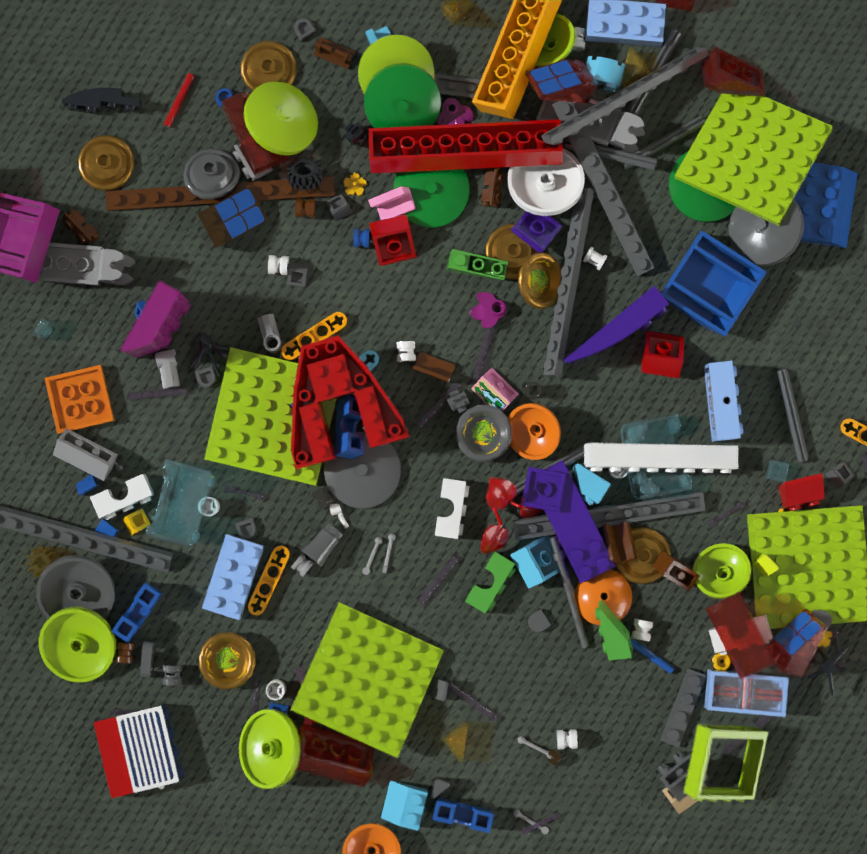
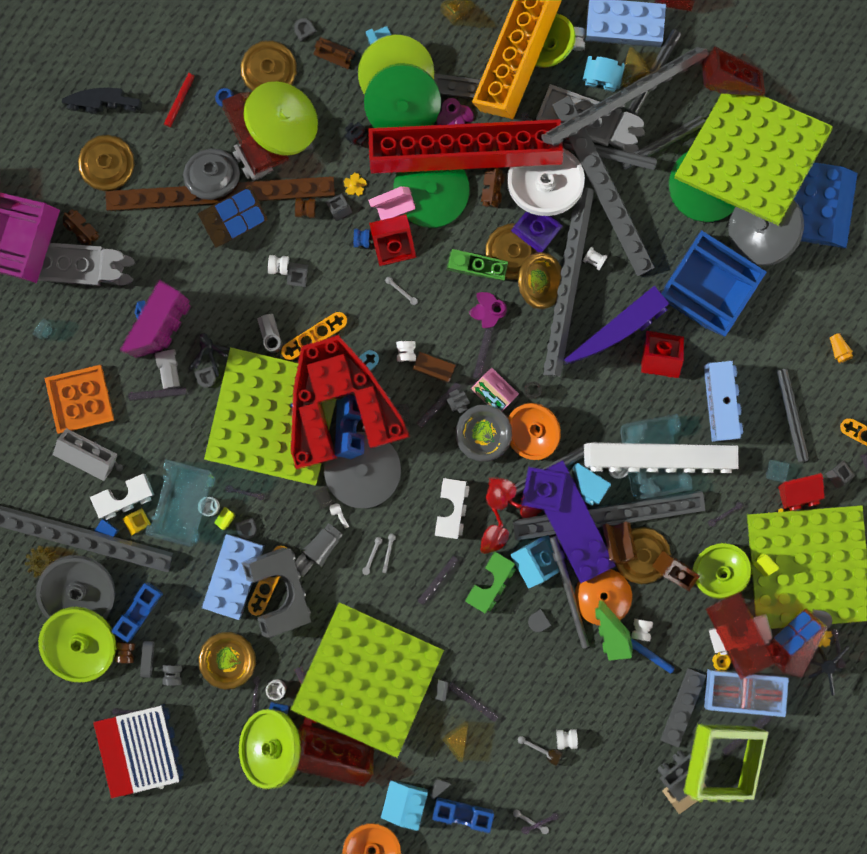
(87, 485): blue slope -> none
(225, 518): none -> neon yellow slope
(294, 610): none -> dark grey arch
(304, 166): black tyre -> none
(389, 280): none -> light grey hinge
(563, 81): slope -> none
(841, 350): none -> light orange cone

